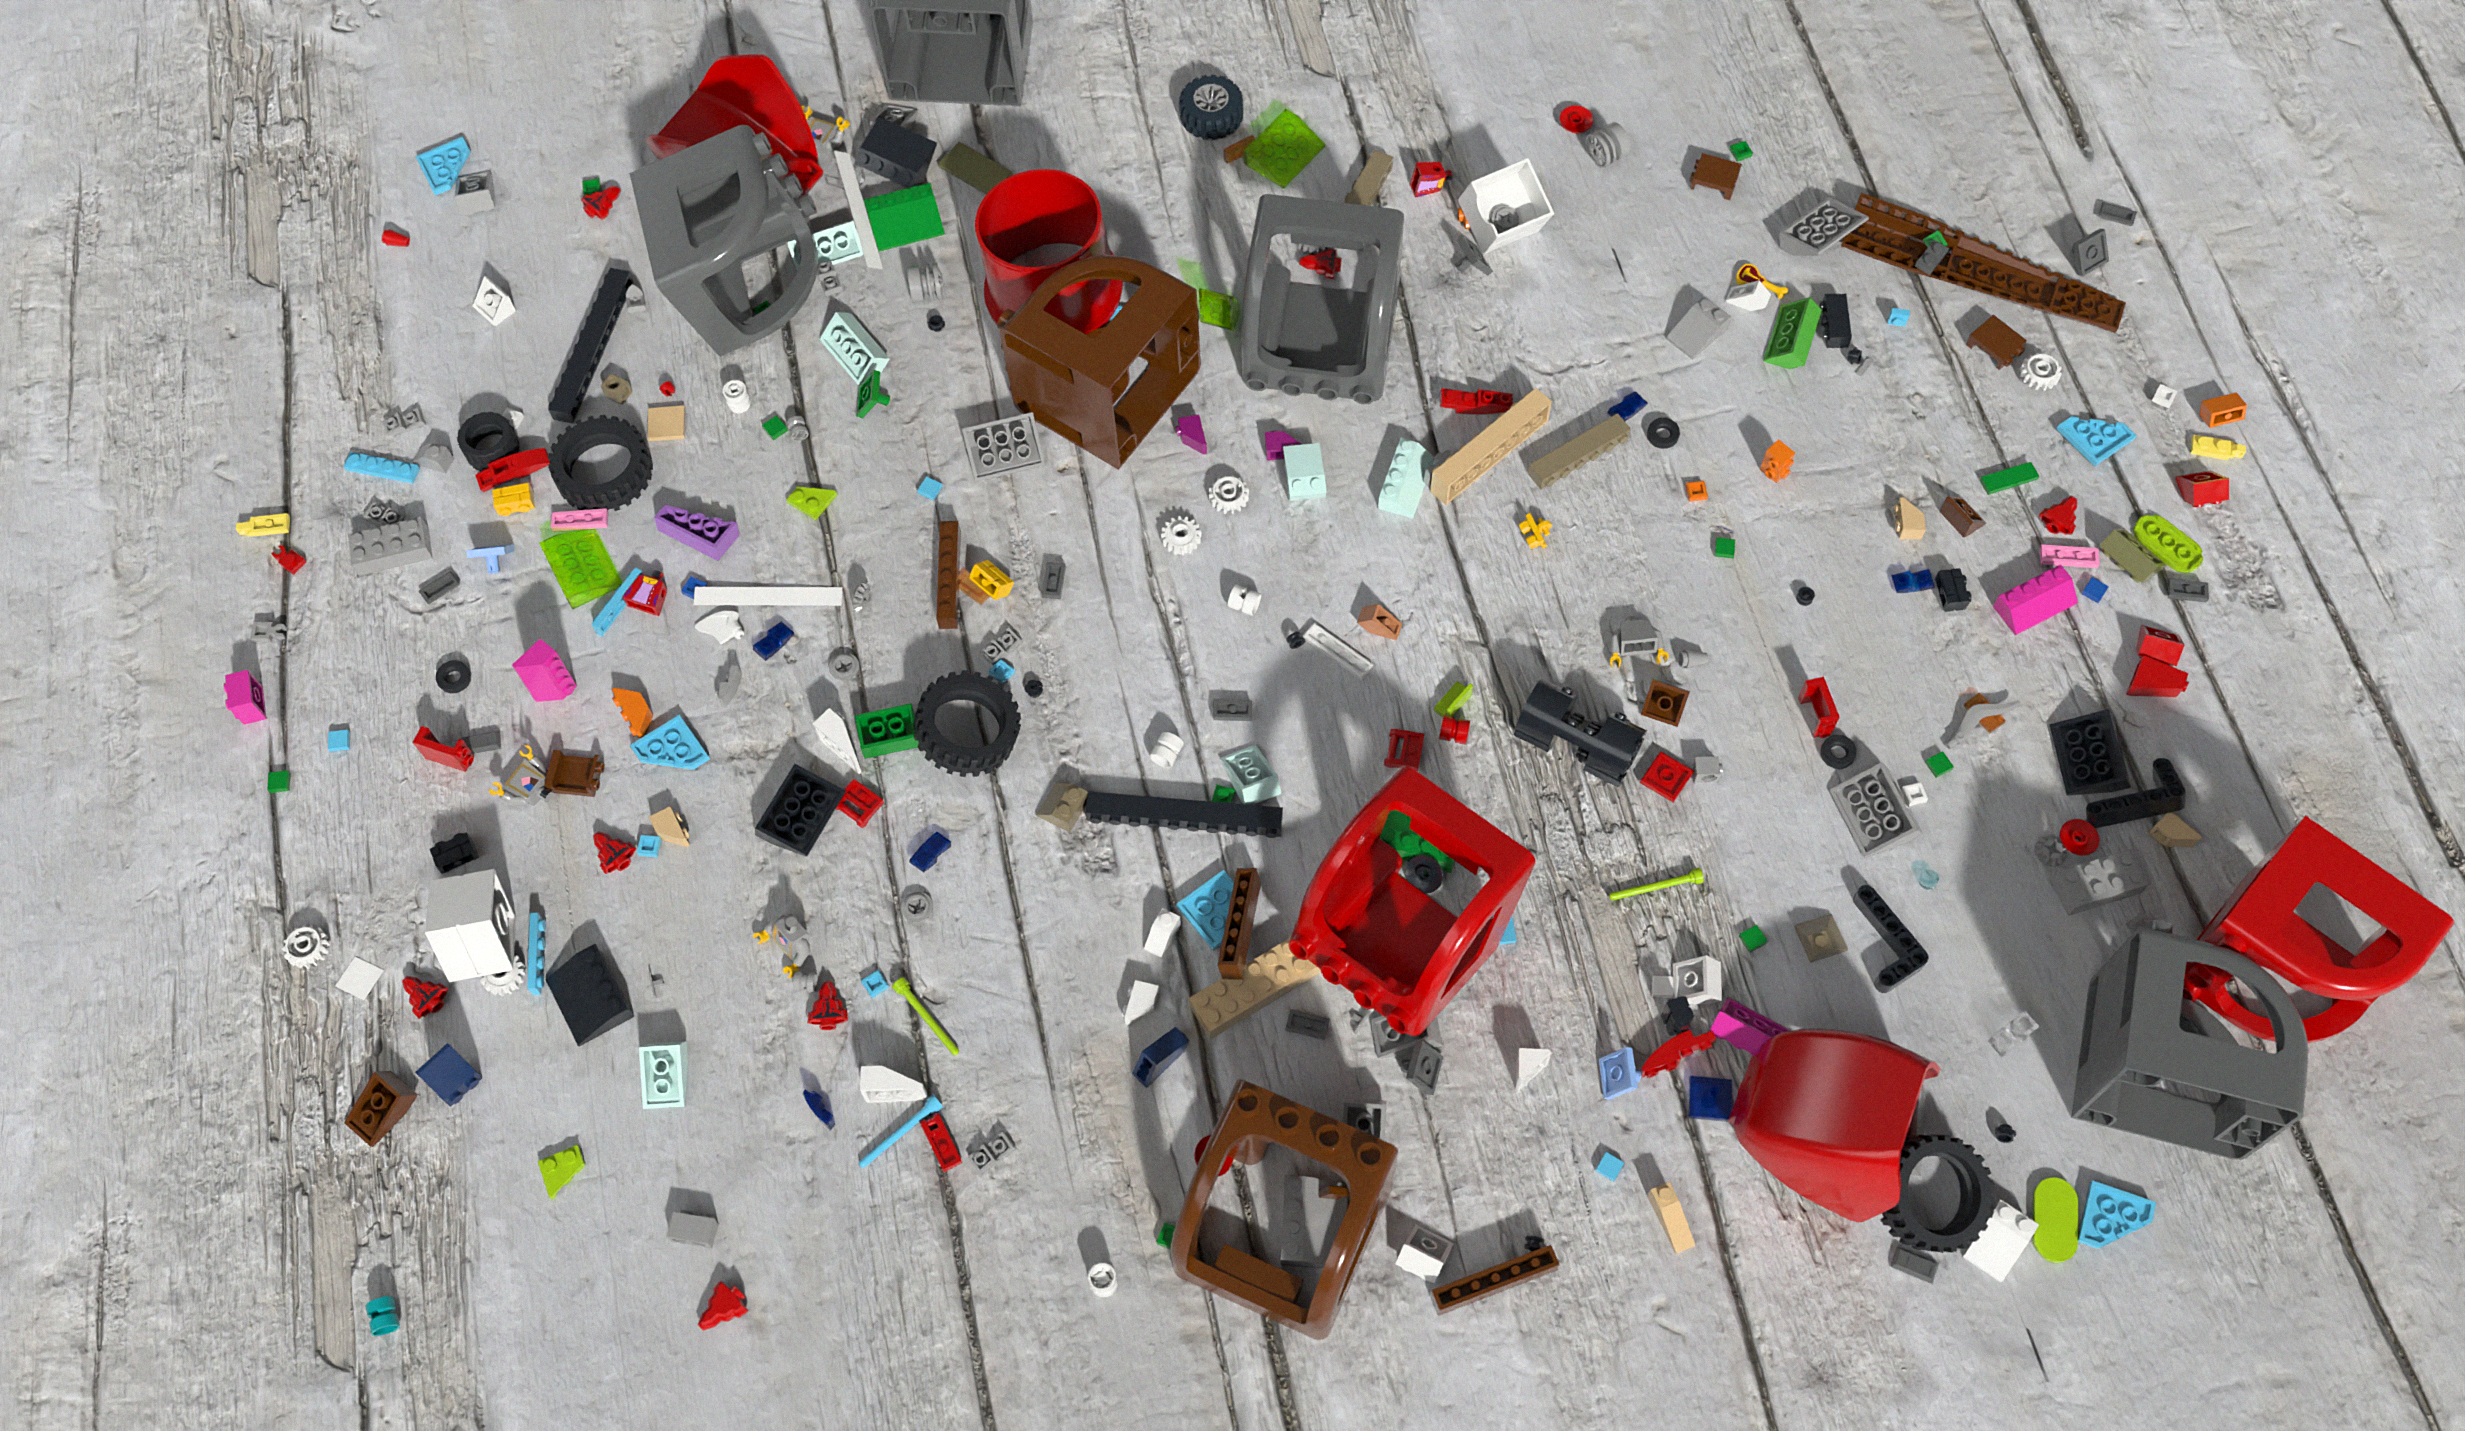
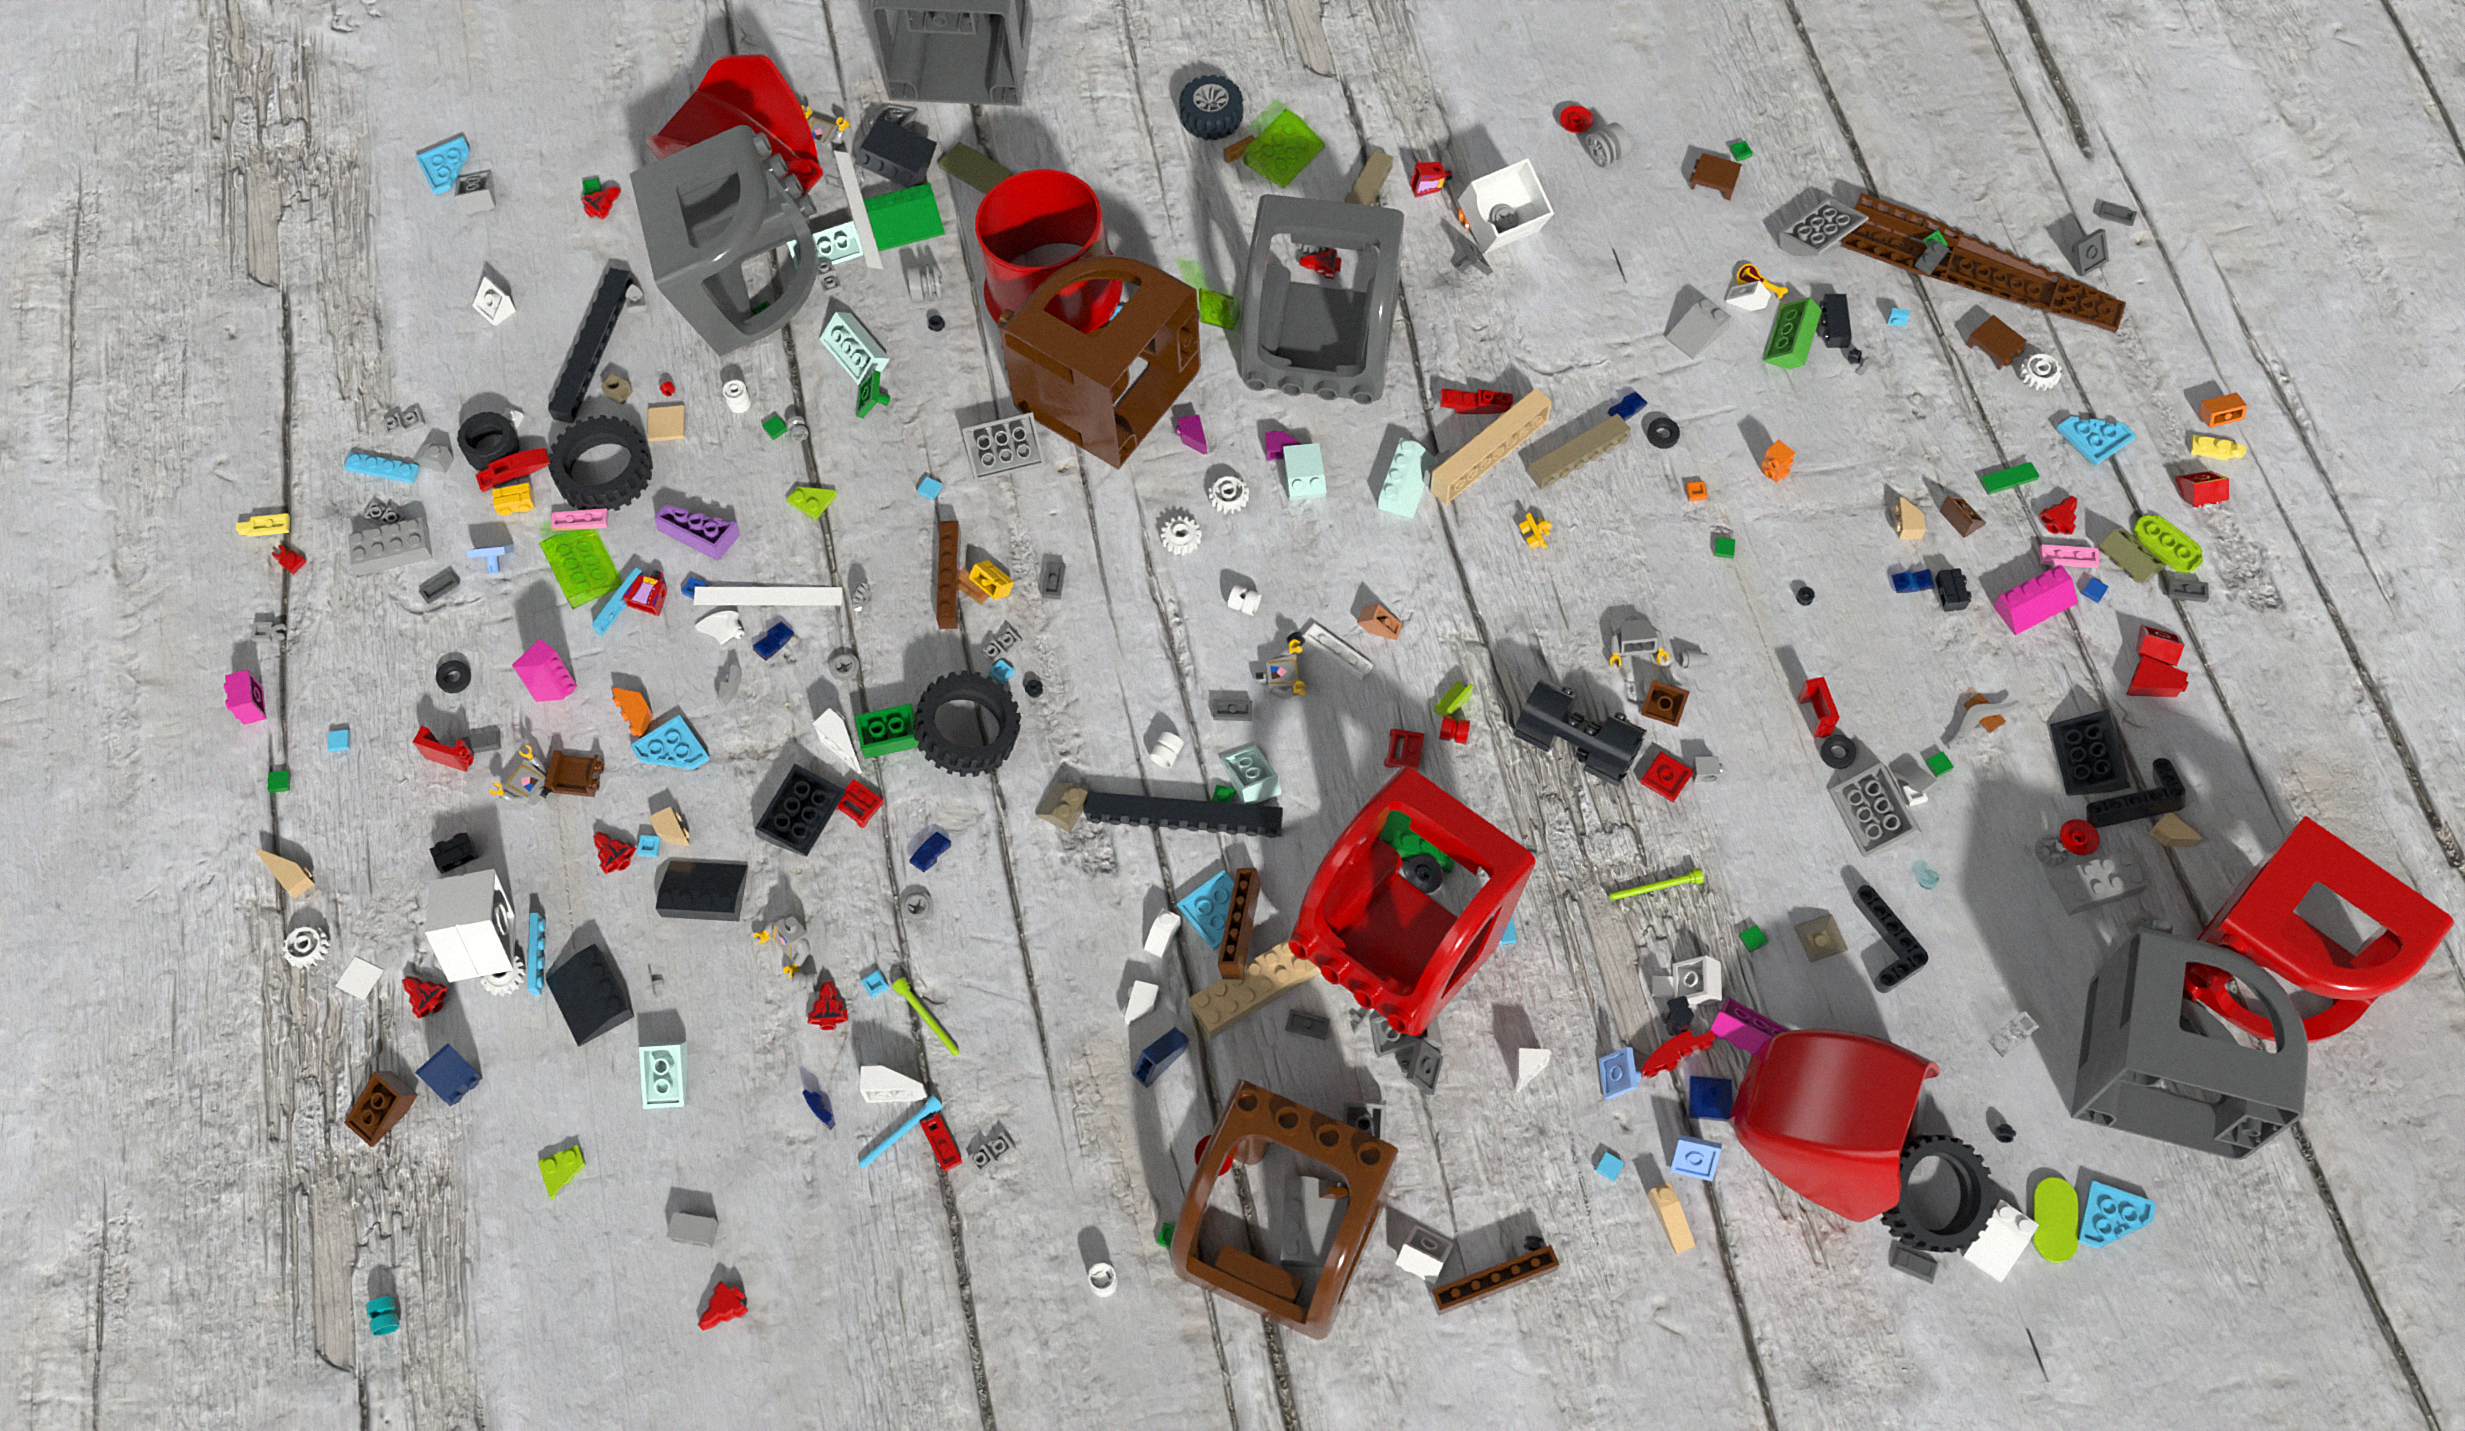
(288, 873): none -> tan slope
(393, 238): red cone -> none
(702, 891): none -> black slope
(1283, 673): none -> torso
(1695, 1157): none -> light blue tile
(1918, 779): none -> light grey slope
(2164, 396): white plate -> none

